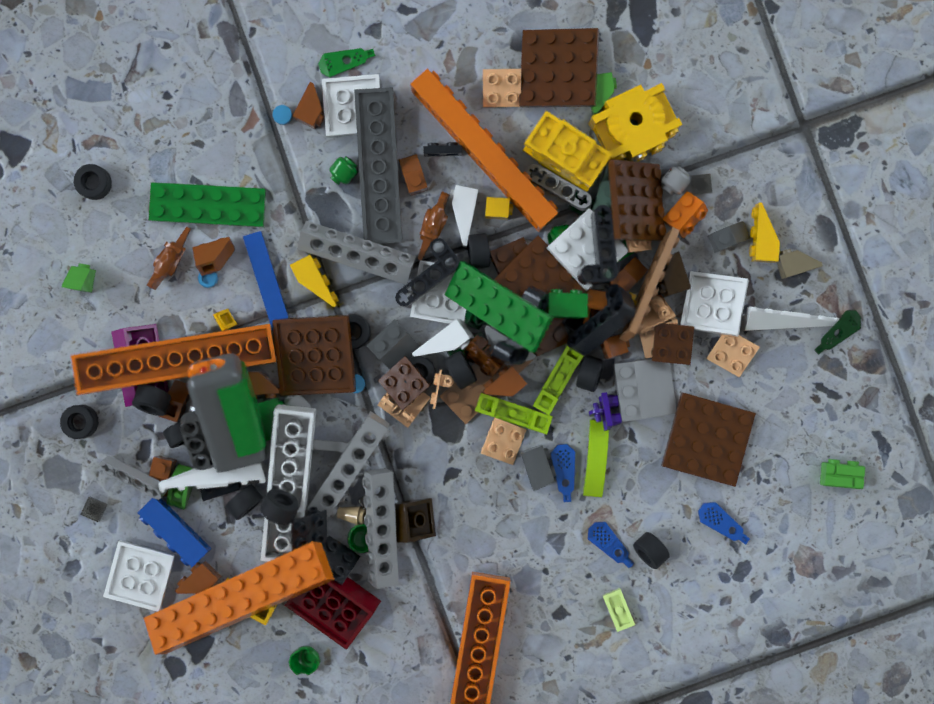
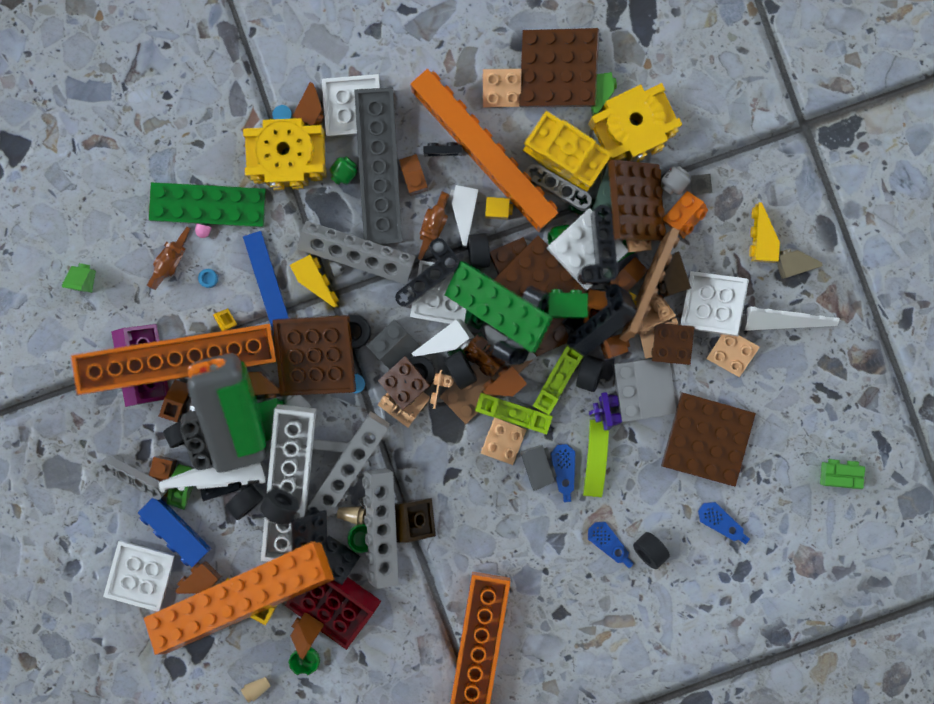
(68, 415): black tyre -> none
(81, 177): black tyre -> none
(94, 509): clear smoke plate -> none
(151, 400): black tyre -> none
(202, 231): none -> bright pink hinge
(213, 255): dark orange slope -> none
(255, 689): none -> tan cone
(278, 171): none -> yellow piece
(305, 633): none -> dark orange slope
(336, 61): green piece -> none
(336, 268): none -> light grey hinge
(618, 610): yellowish green plate -> none
(728, 236): dark grey slope -> none
(847, 325): dark green piece -> none

